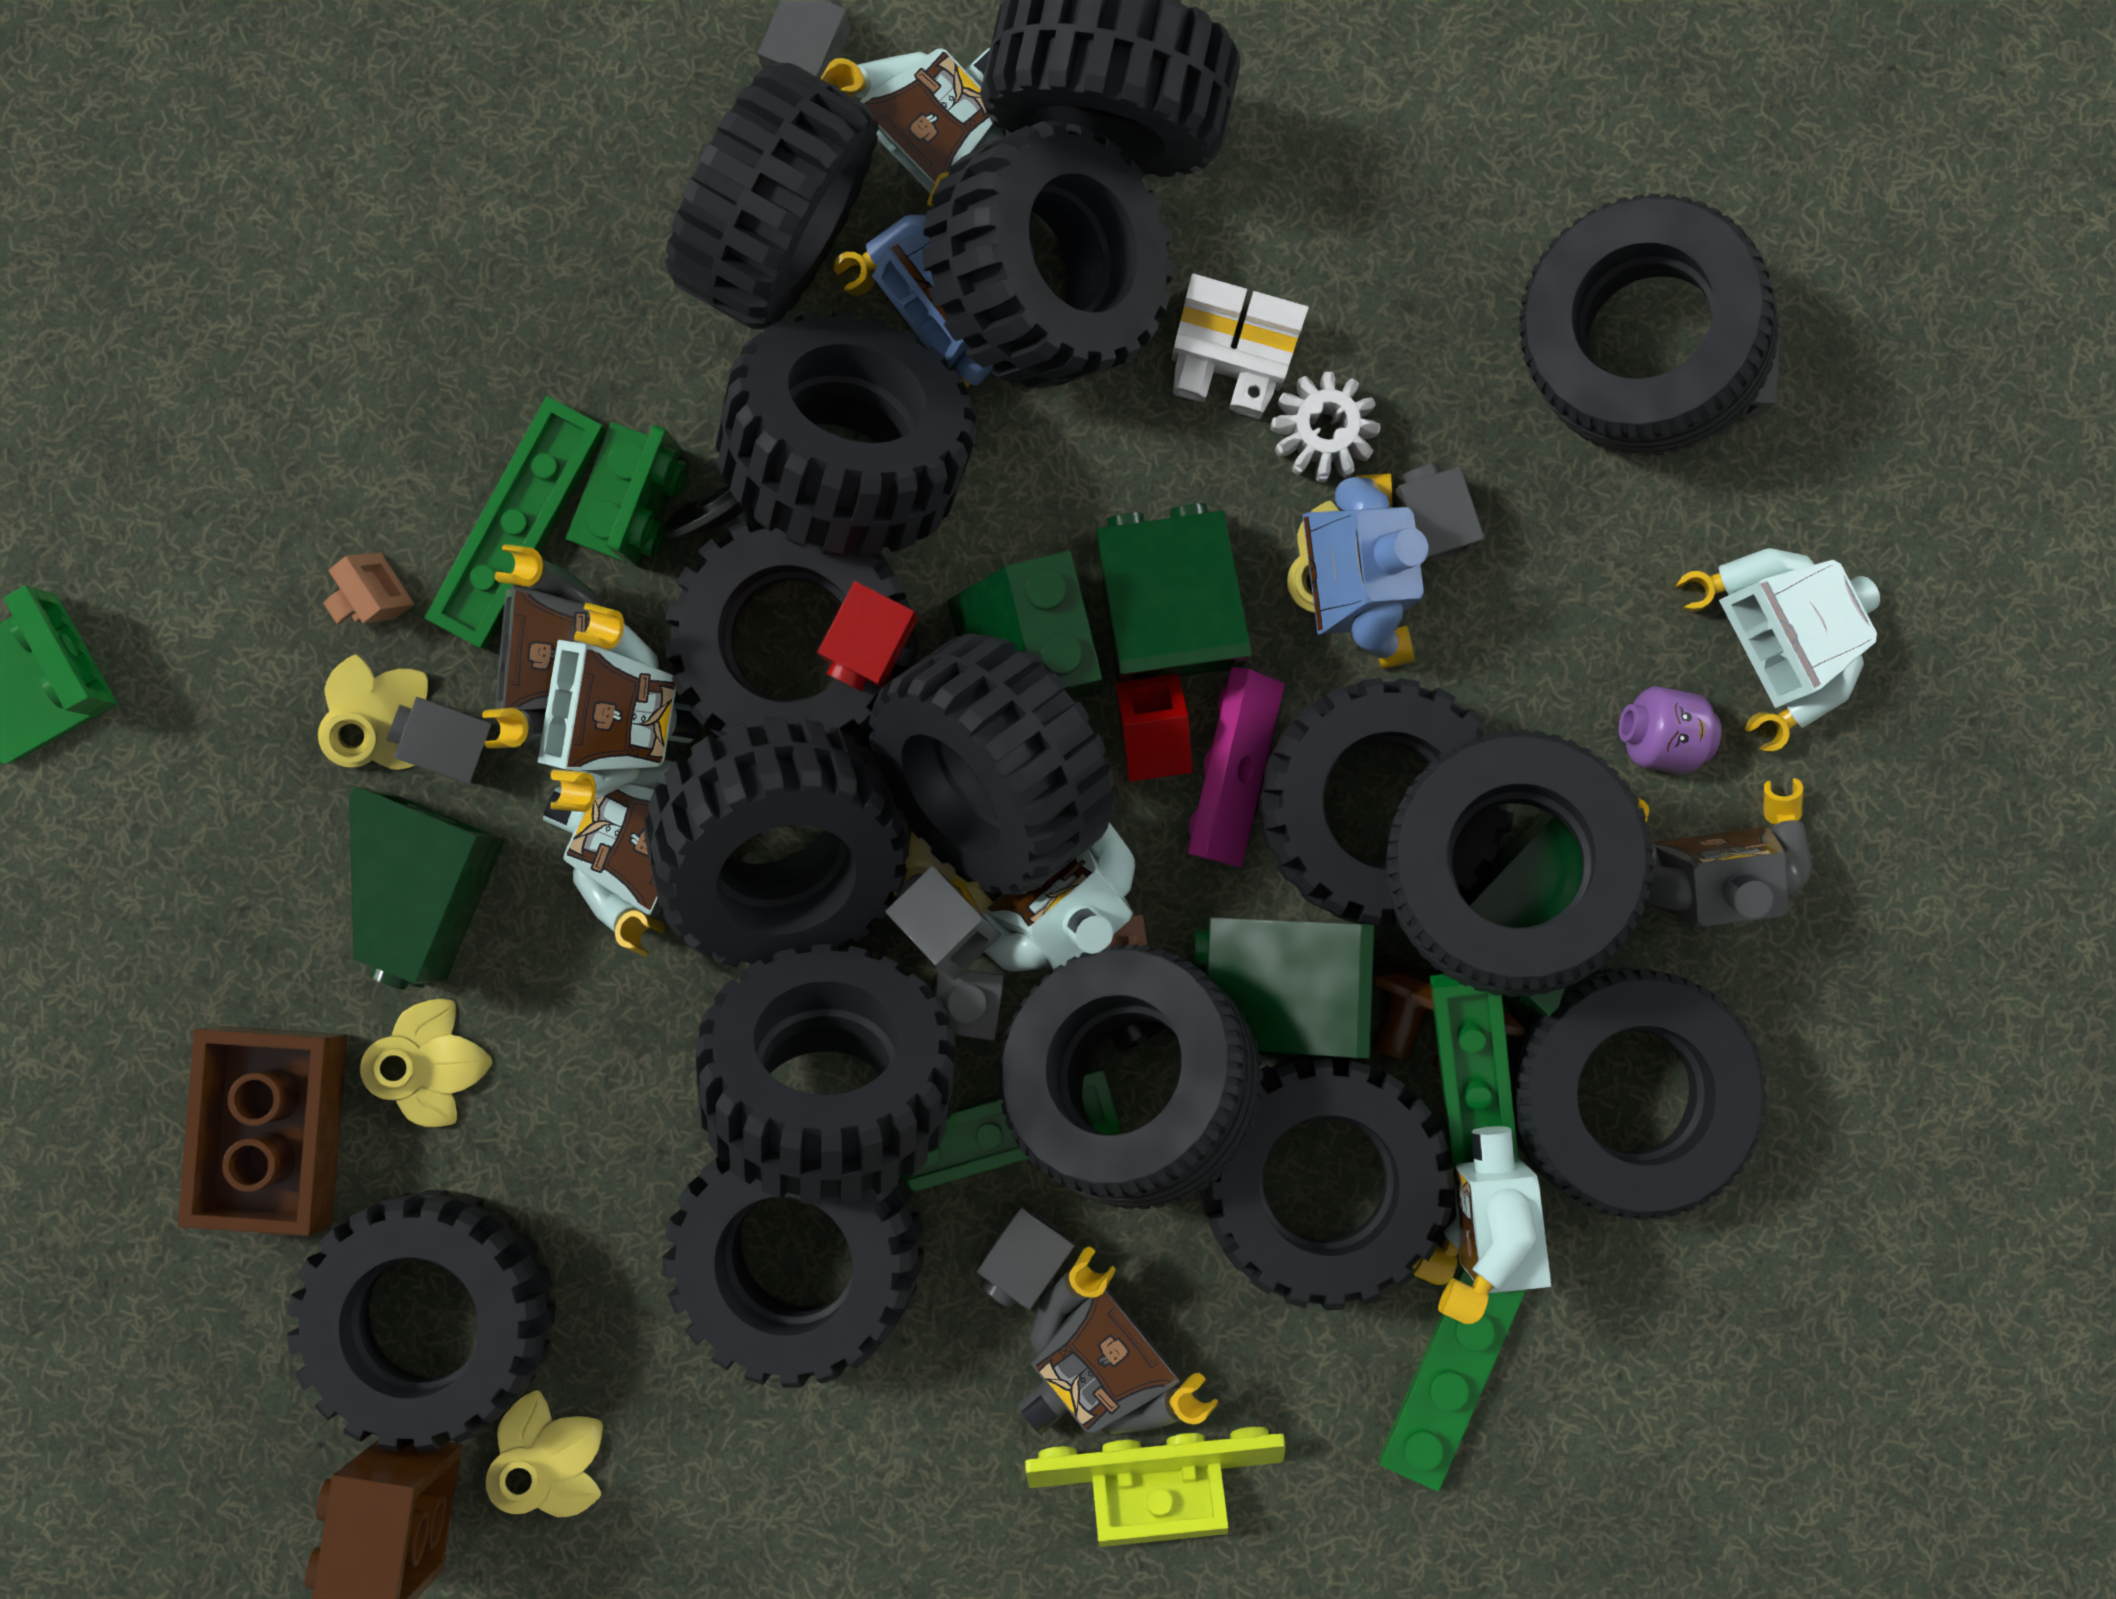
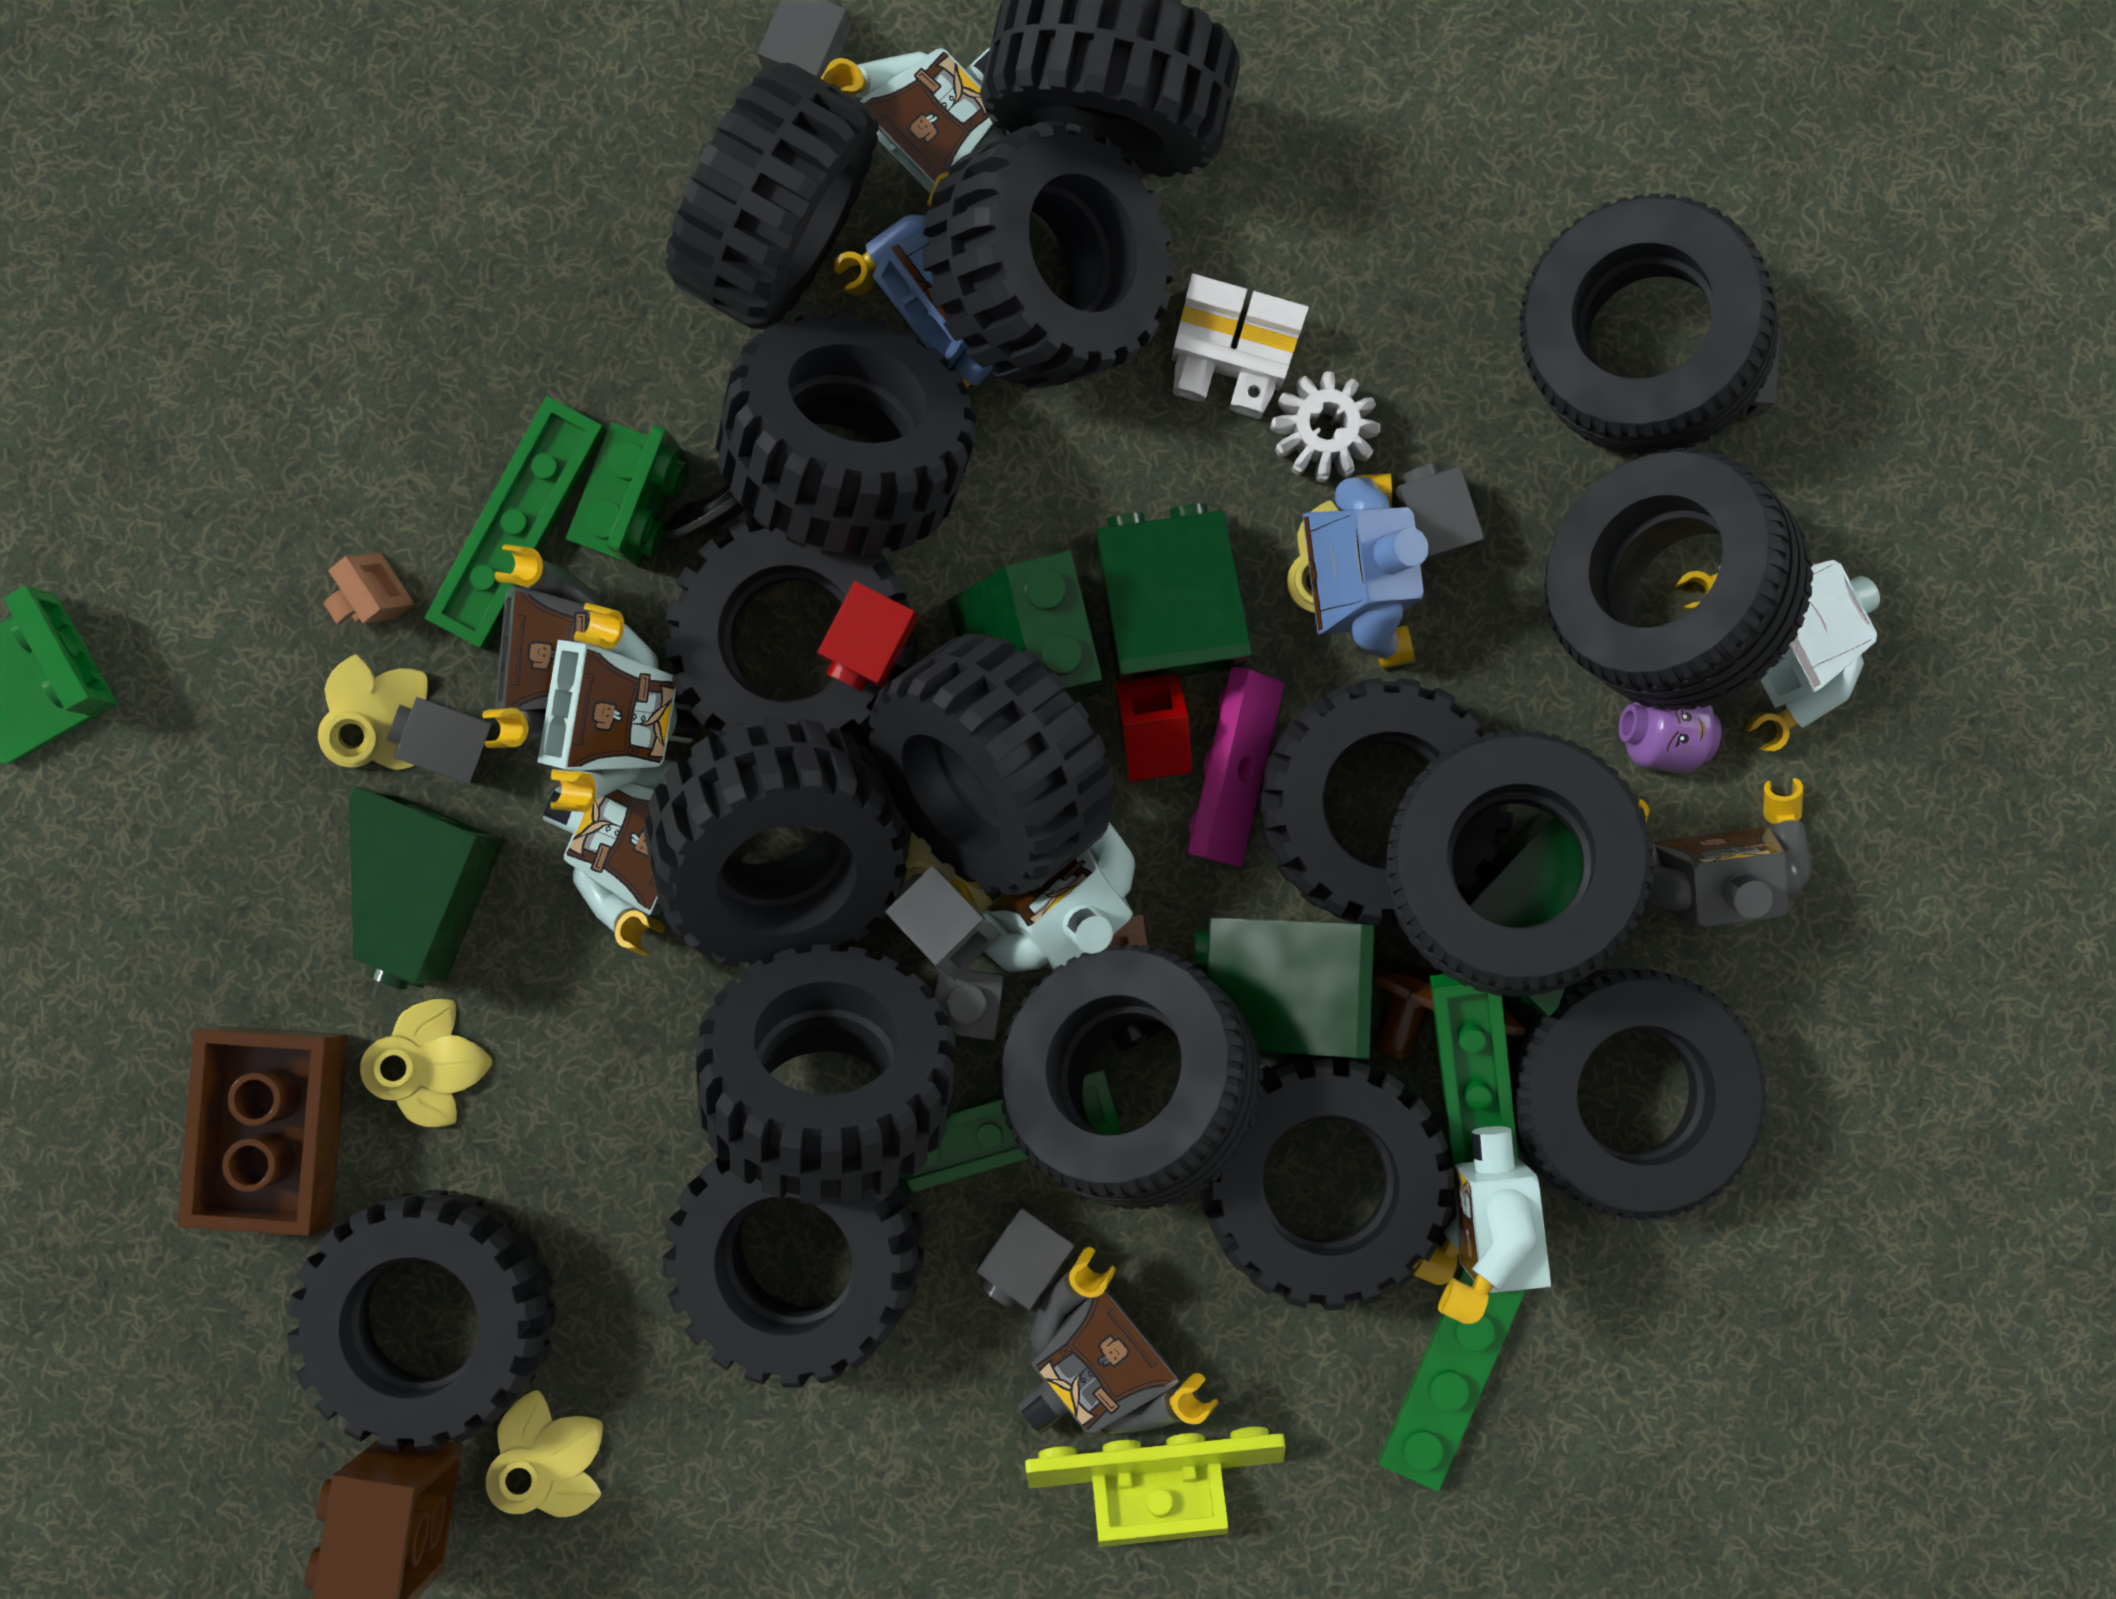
(1735, 628): none -> black tyre

